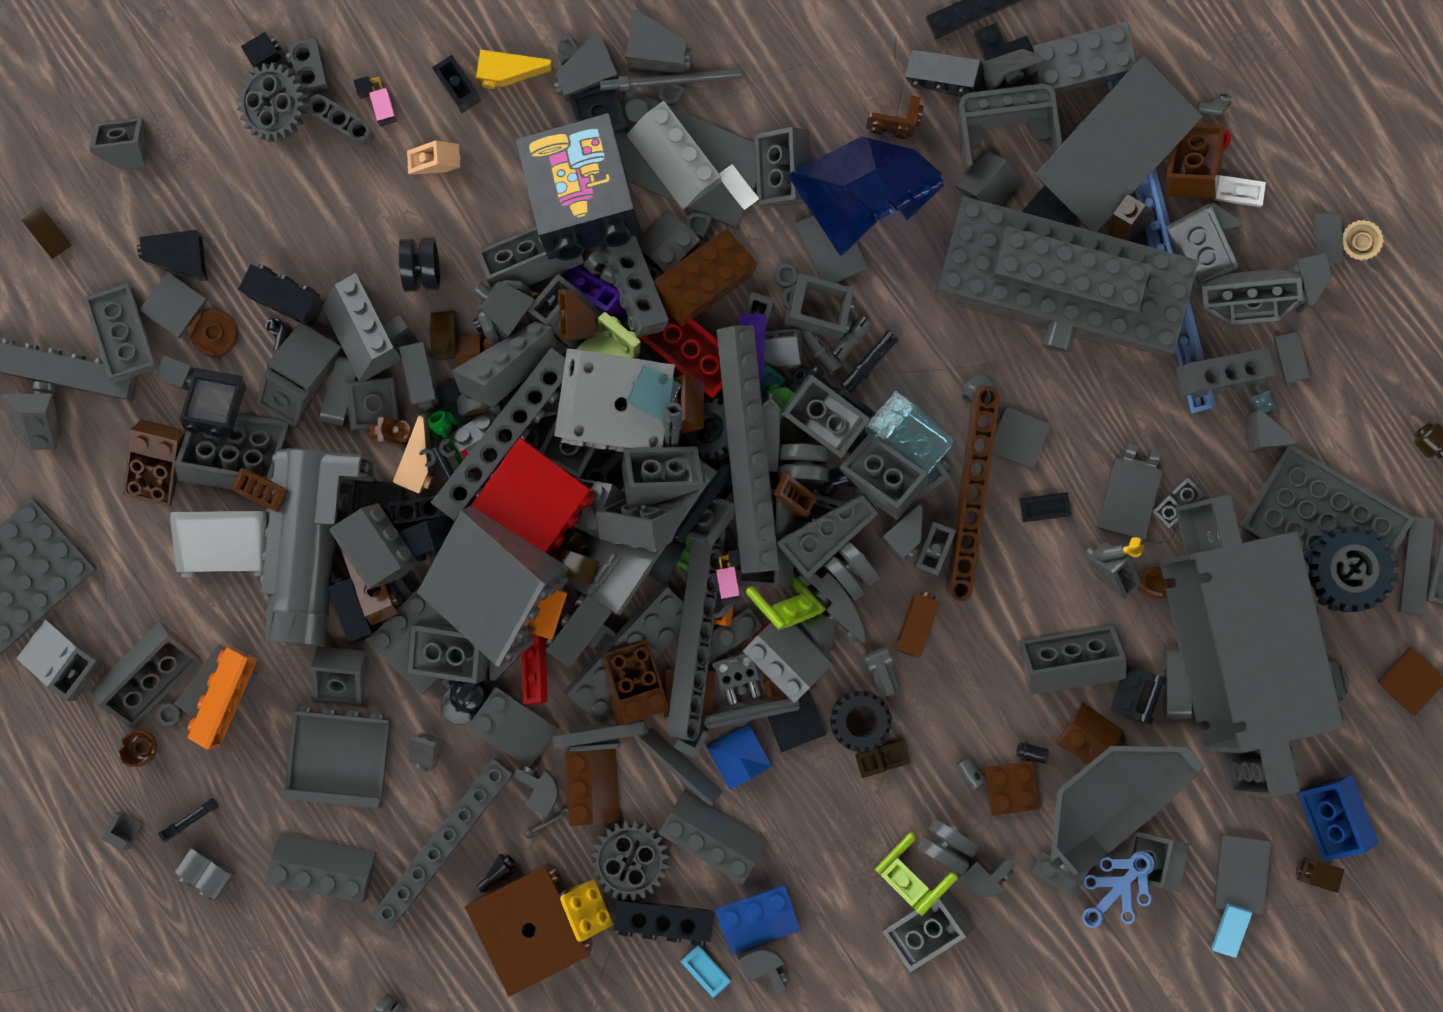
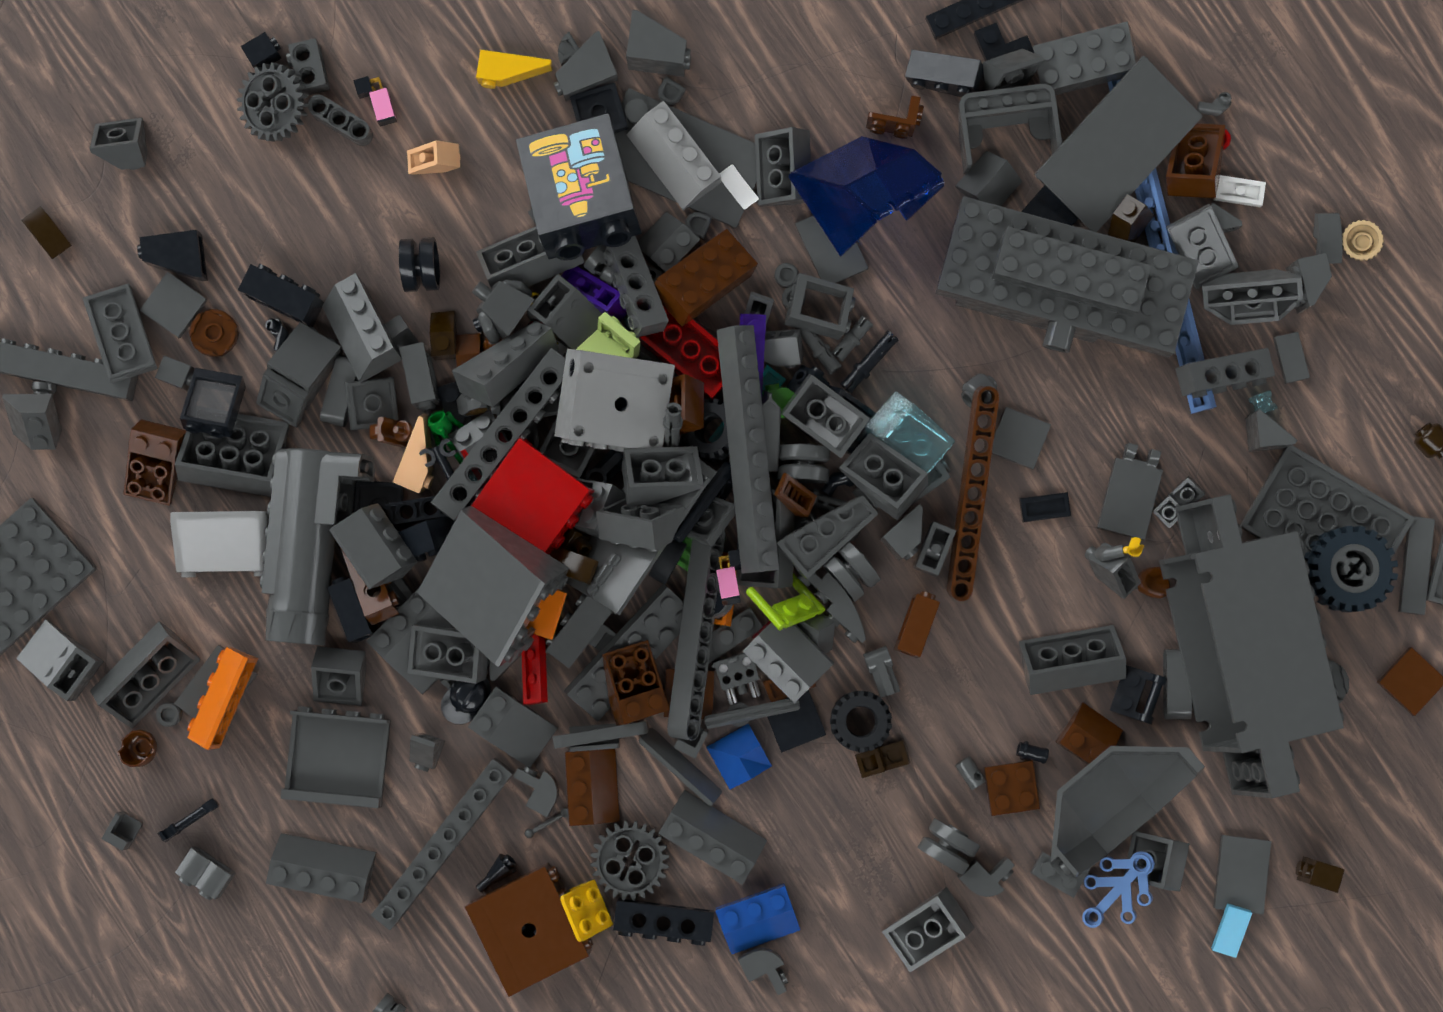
(245, 483): reddish brown slope -> none
(456, 84): black brick -> none
(575, 318): reddish brown slope -> none
(624, 83): dark grey bar -> none
(653, 392): clear light blue piece -> none
(705, 971): medium azure tile -> none
(907, 883): lime plate -> none
(1338, 818): blue slope -> none

